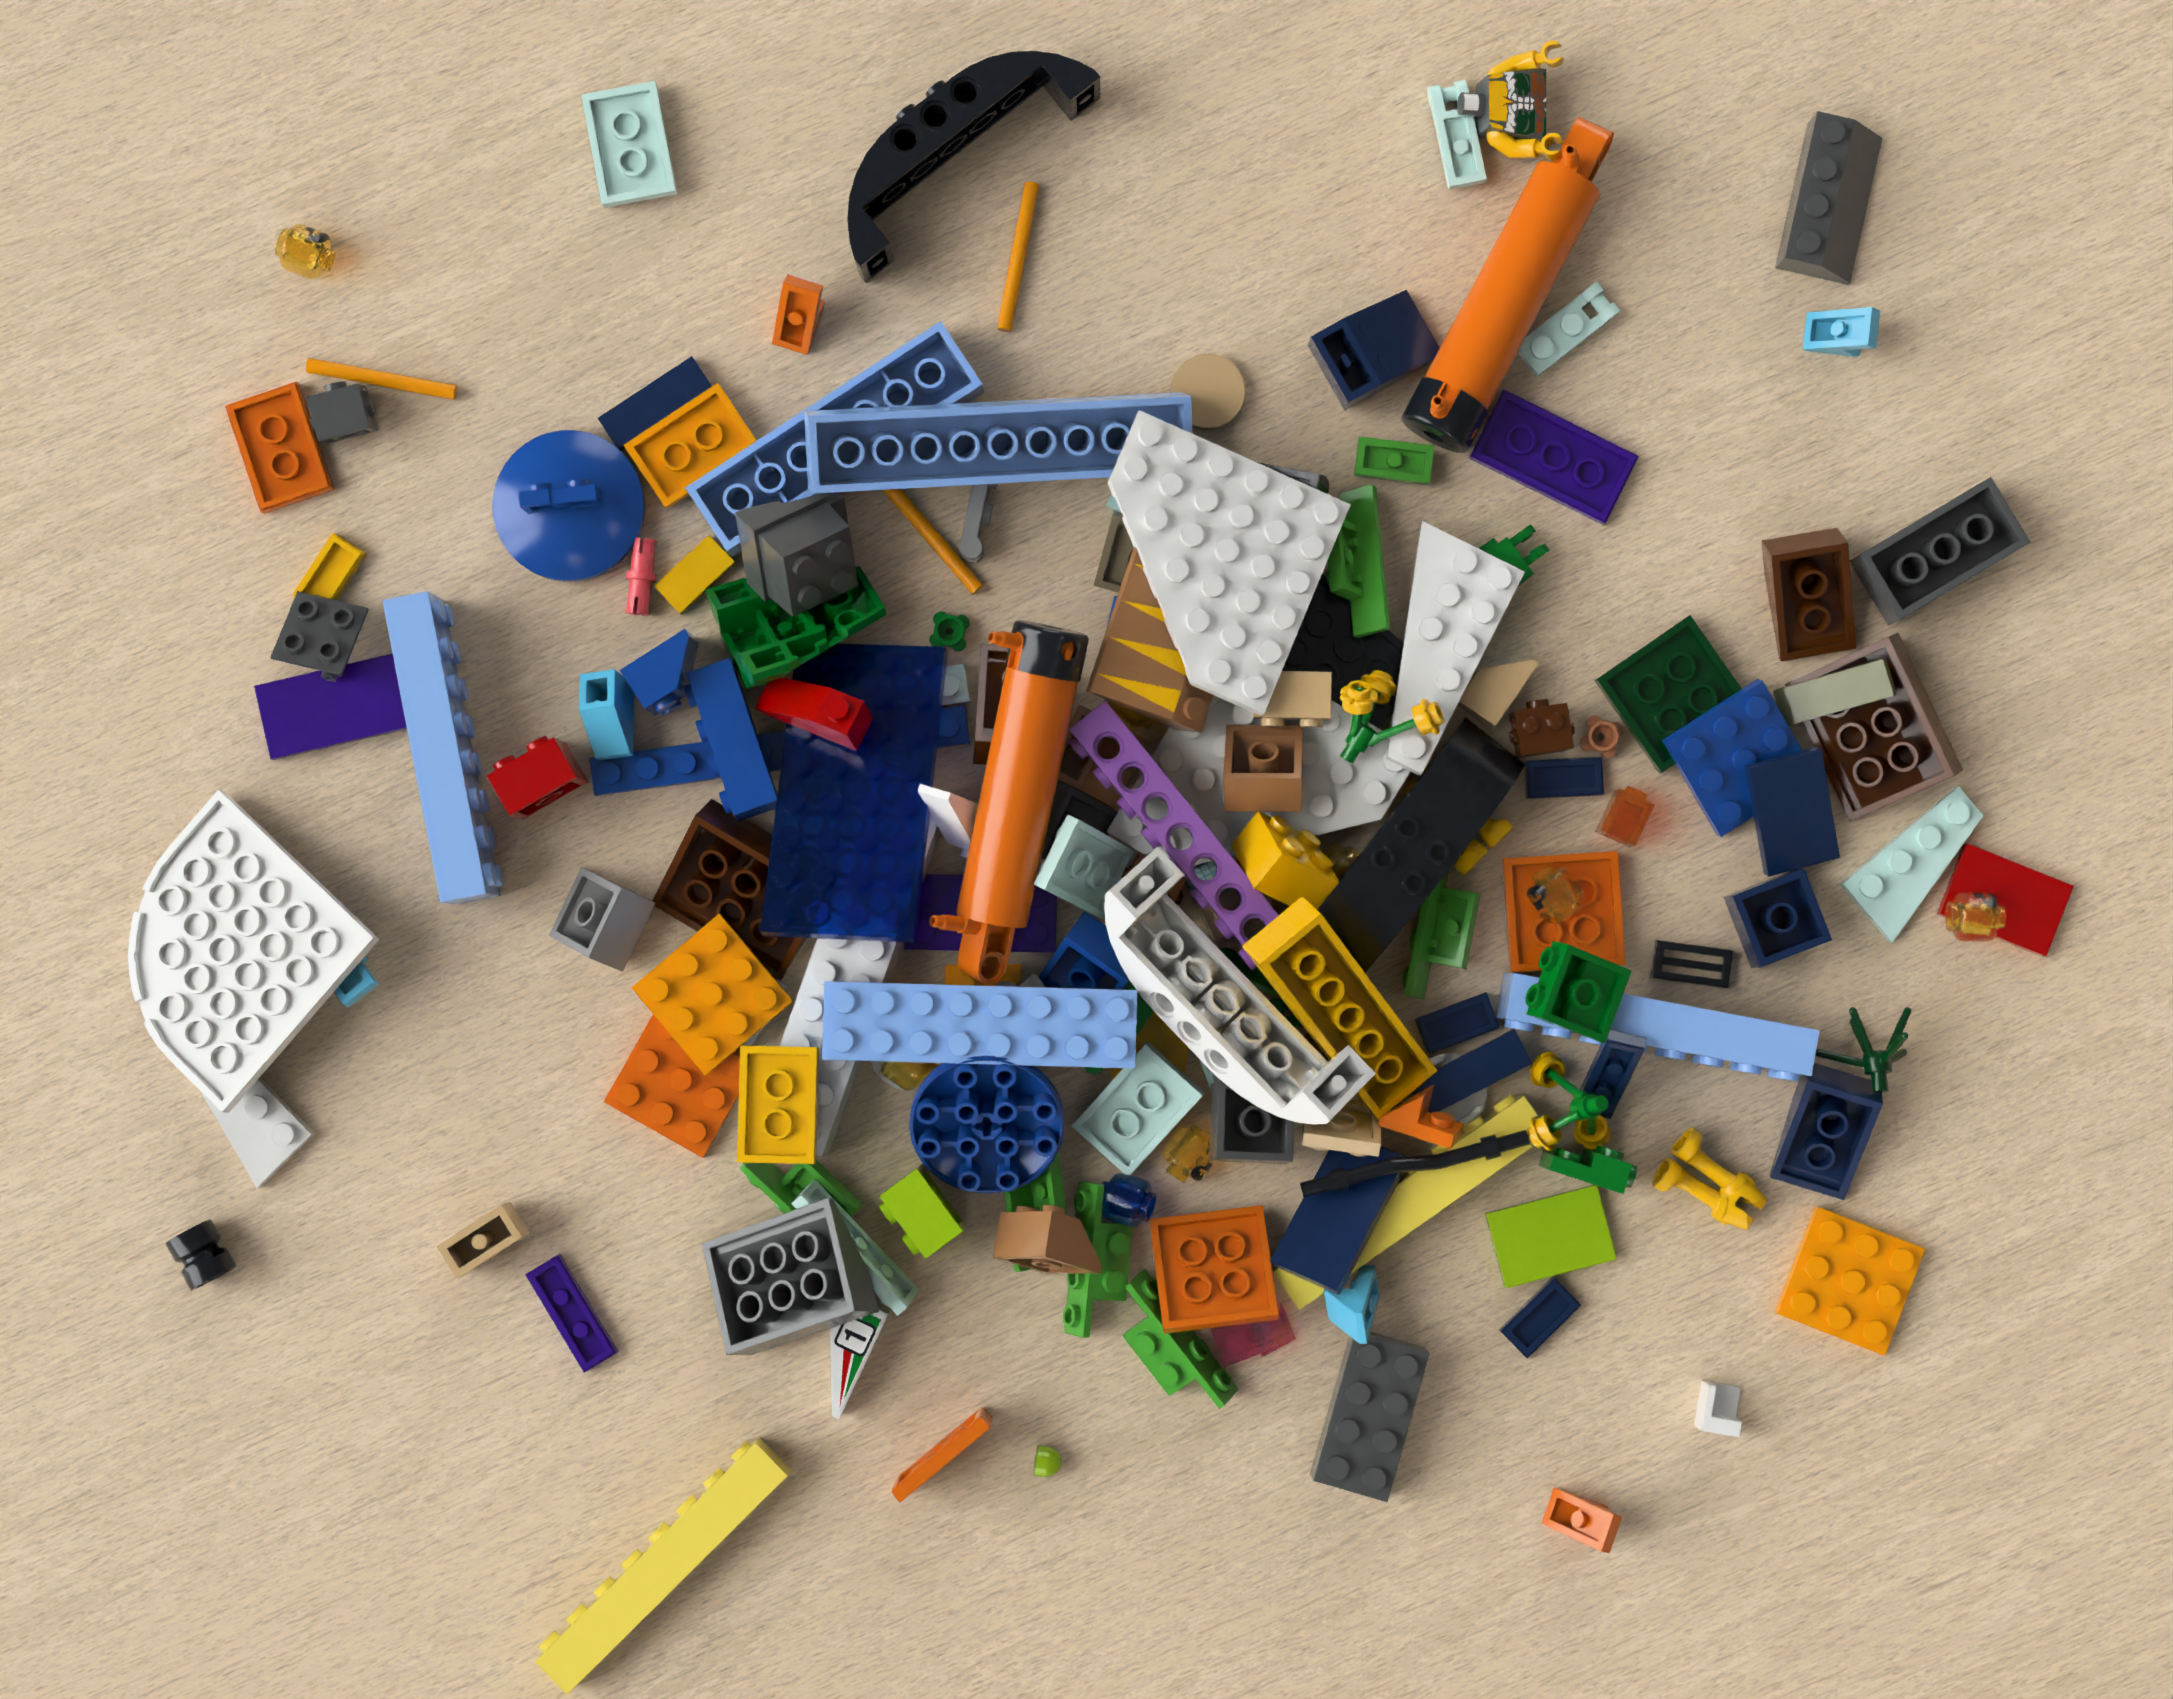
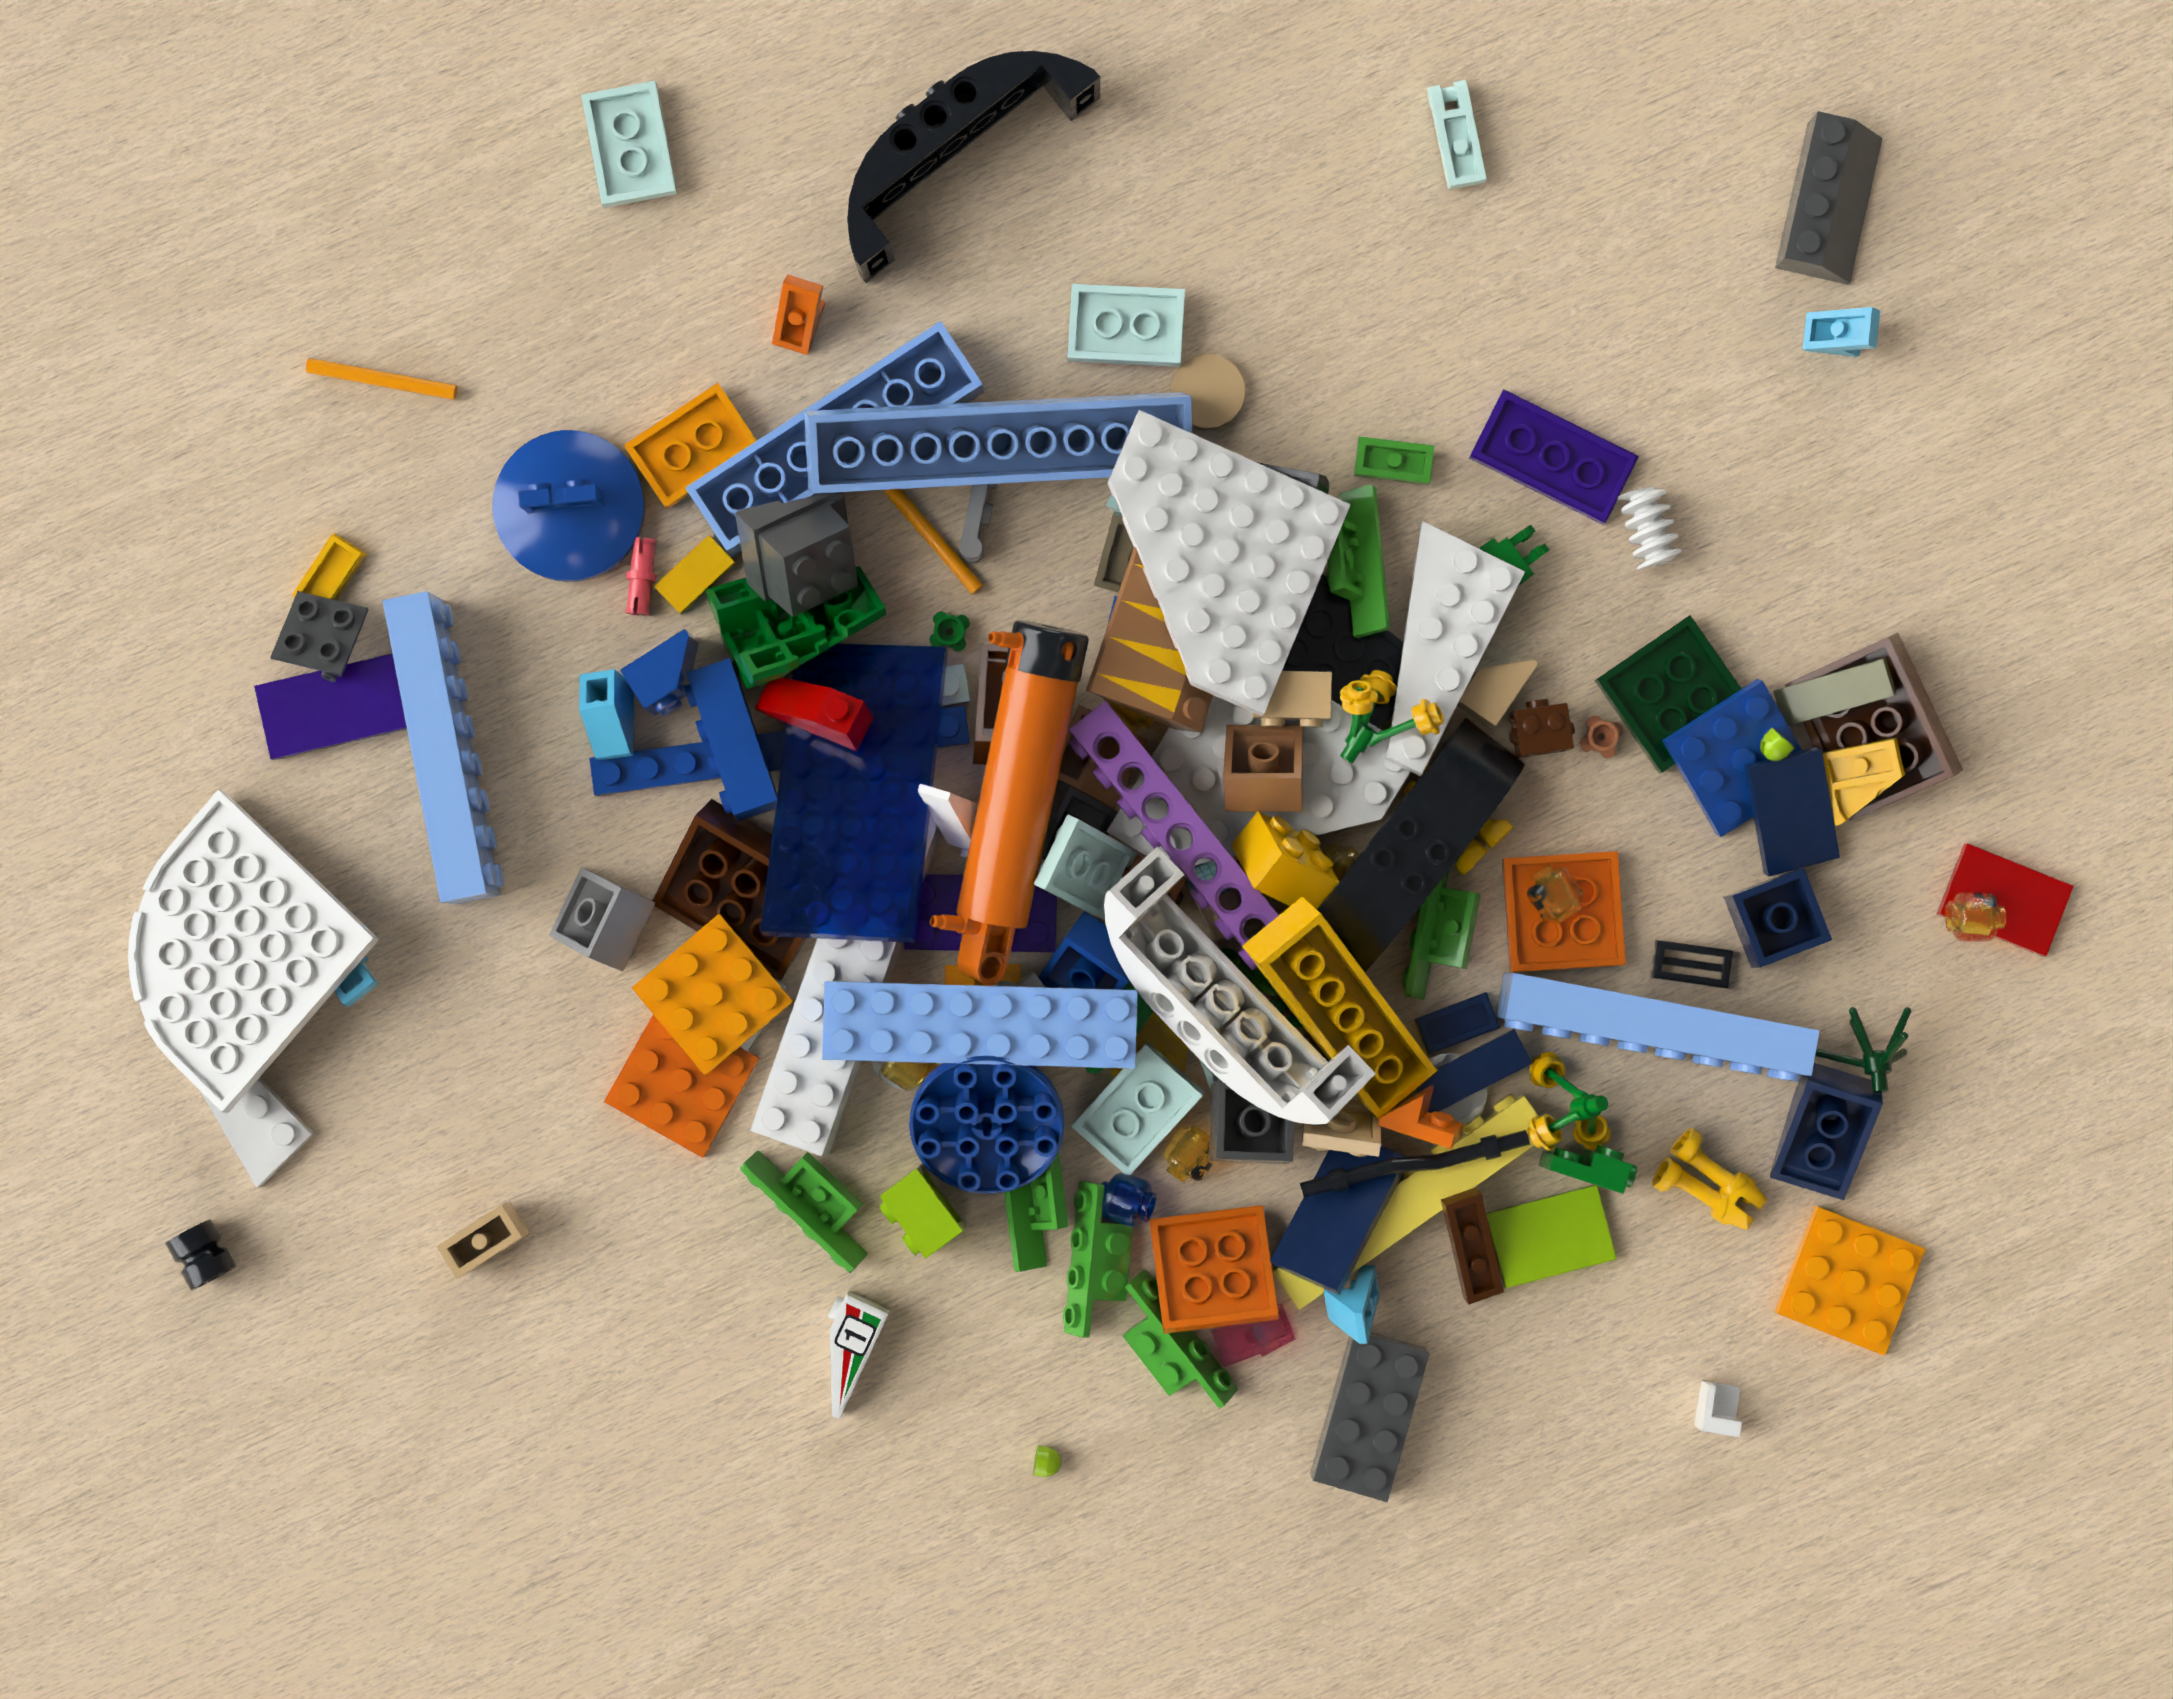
(279, 447): orange tile -> none
(305, 251): clear yellow head -> none
(341, 412): dark grey head -> none
(536, 777): red brick -> none
(572, 1313): dark purple tile -> none
(654, 402): dark blue tile -> none
(662, 1566): light yellow brick -> none
(778, 1104): yellow plate -> none
(787, 1279): dark grey slope -> none
(888, 1280): light aqua plate -> none
(941, 1454): orange tile -> none
(1018, 256): light orange bar -> none
(1045, 1241): medium nougat slope -> none
(1126, 325): none -> light aqua plate
(1373, 348): dark blue slope -> none
(1472, 1245): none -> reddish brown plate
(1509, 292): orange piece -> none
(1513, 105): torso -> none
(1540, 1317): dark blue tile -> none
(1564, 777): dark blue tile -> none
(1566, 330): light aqua plate -> none
(1577, 991): green plate -> none
(1582, 1519): orange slope -> none
(1613, 1068): dark blue tile -> none
(1625, 816): clear orange brick -> none
(1650, 527): none -> white piece
(1775, 746): none -> lime hinge
(1810, 593): reddish brown slope -> none
(1860, 775): none -> yellow wing
(1906, 869): light aqua wing -> none
(1939, 551): dark grey brick -> none

